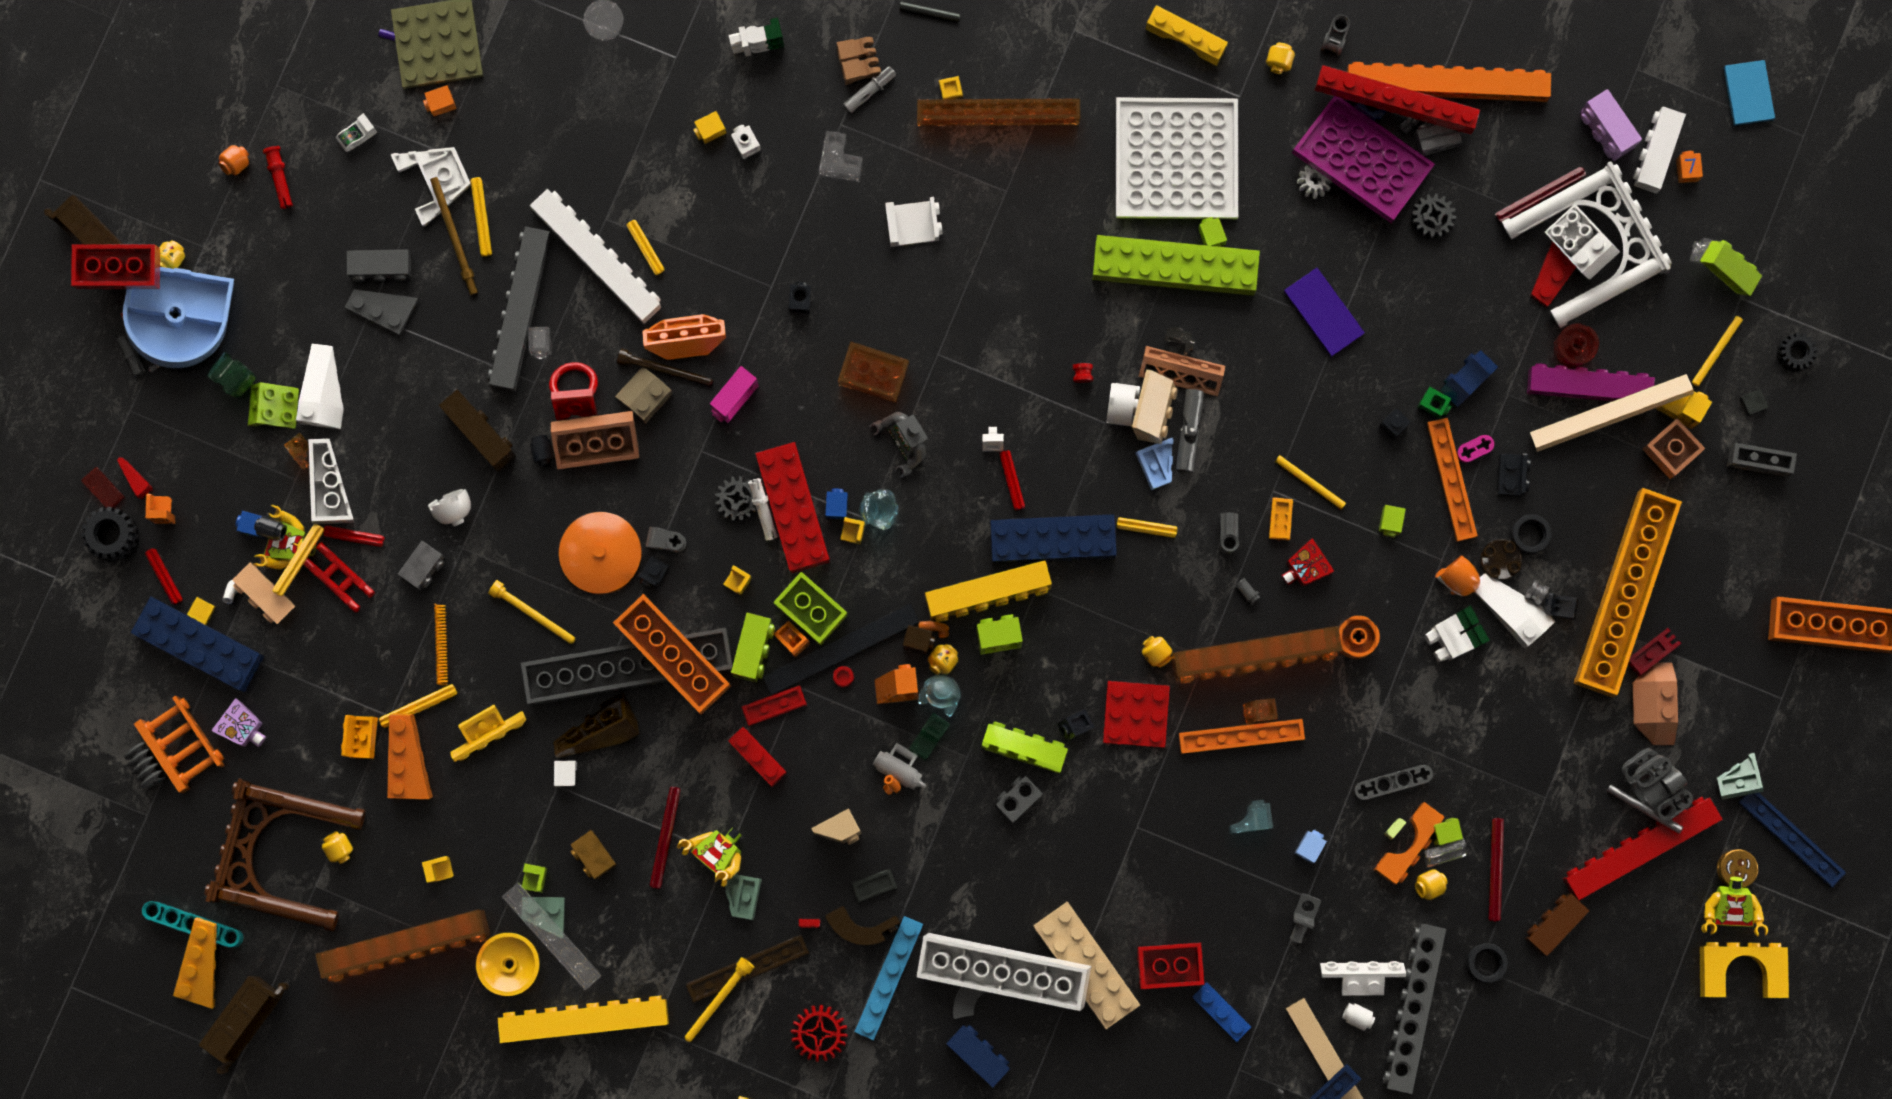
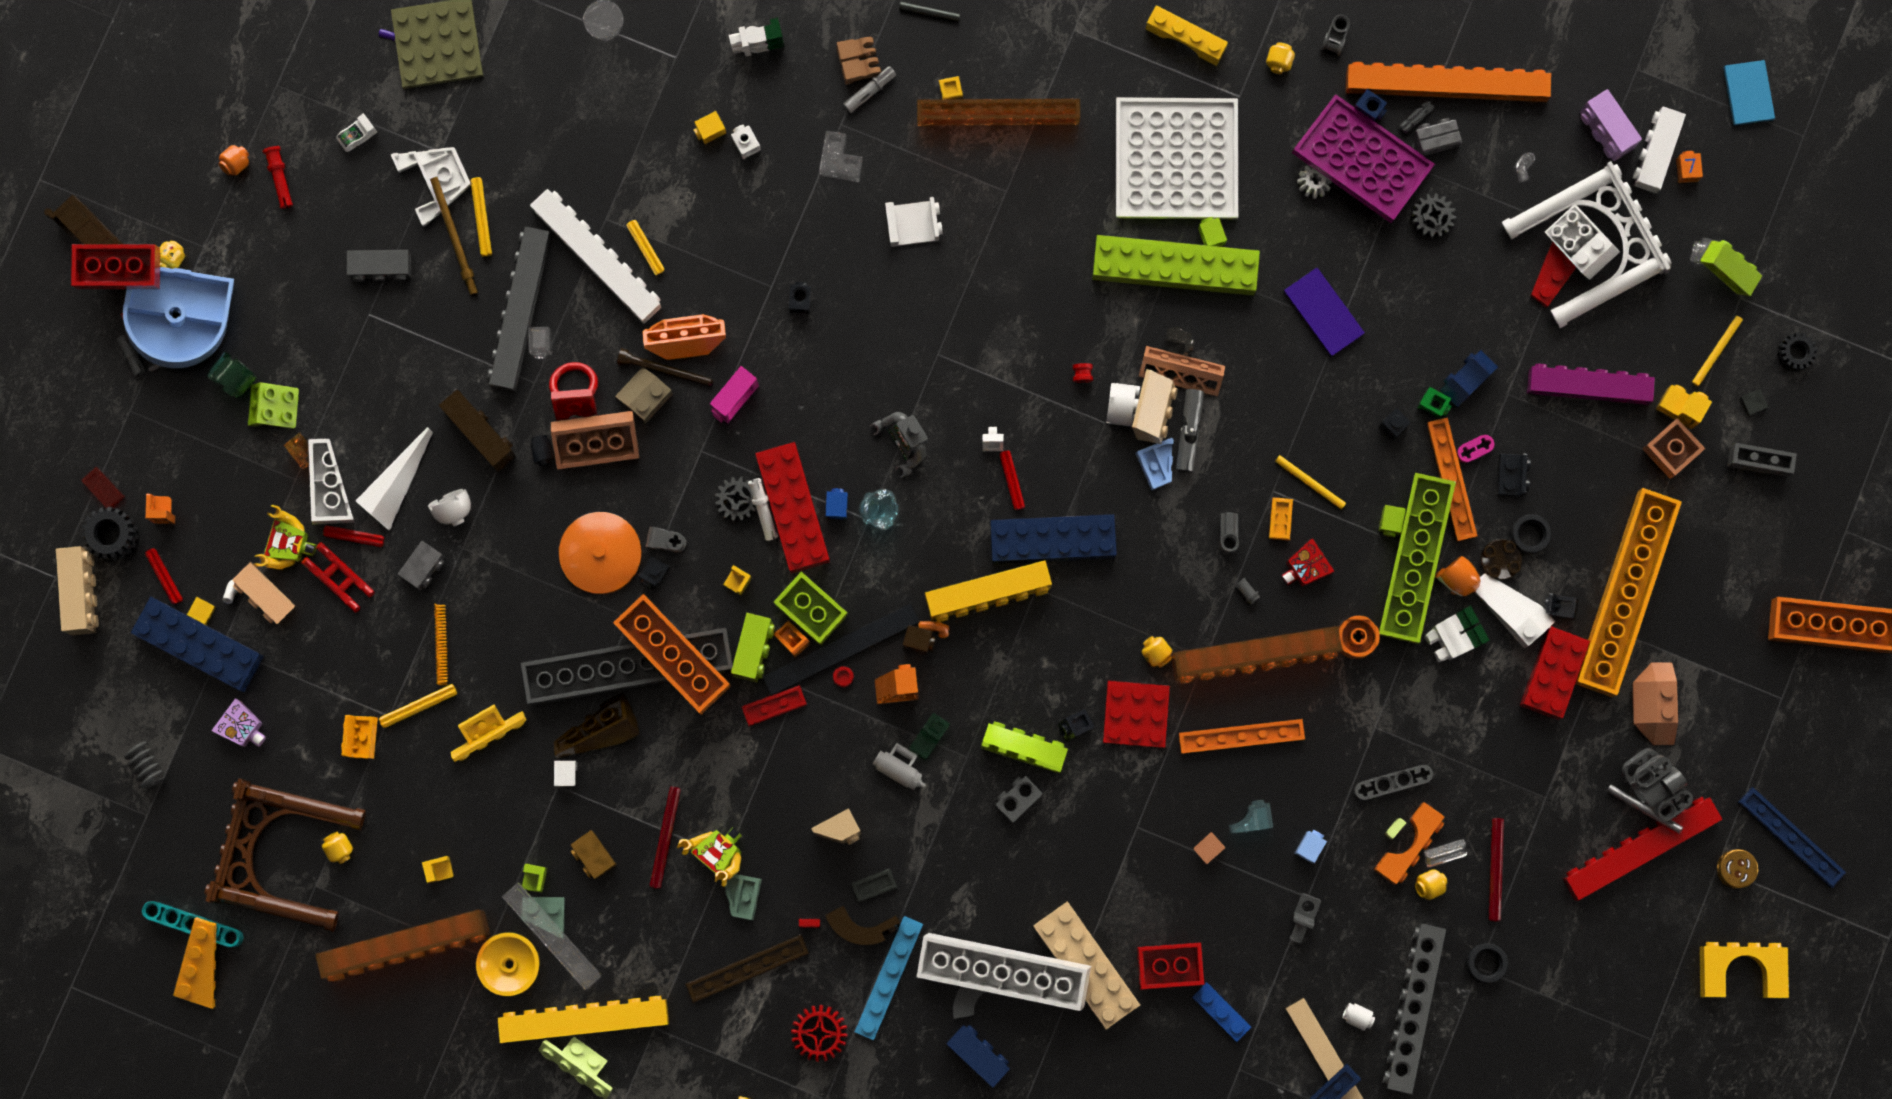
(76, 590): none -> tan brick
(137, 482): red slope -> none
(159, 745): orange fence -> none
(241, 1020): dark brown container -> none
(246, 522): blue brick -> none
(270, 528): black brick -> none
(298, 560): yellow axle -> none
(320, 394): white wedge -> none
(383, 309): dark grey wing -> none
(388, 490): none -> white wedge
(405, 760): orange wedge -> none
(439, 101): orange brick -> none
(499, 591): yellow piece -> none
(579, 1062): none -> yellowish green bracket
(743, 967): yellow piece -> none
(757, 756): red arch -> none
(852, 530): yellow panel -> none
(873, 372): clear orange brick -> none
(892, 785): orange arm -> none
(941, 692): clear light blue helmet -> none
(943, 659): yellow head -> none
(999, 635): lime brick -> none
(1146, 527): yellow axle -> none
(1209, 848): none -> nougat panel
(1260, 711): clear orange bracket -> none
(1362, 977): white bracket -> none
(1397, 100): red brick -> none
(1417, 558): none -> lime brick
(1447, 831): lime panel -> none
(1523, 164): none -> clear arm
(1536, 592): flat silver wheel -> none
(1541, 194): dark red axle -> none
(1554, 673): none -> red brick
(1556, 924): reddish brown brick -> none
(1576, 334): clear red brick -> none
(1612, 412): tile -> none
(1653, 652): dark red hinge -> none
(1733, 907): torso -> none
(1741, 779): wing -> none

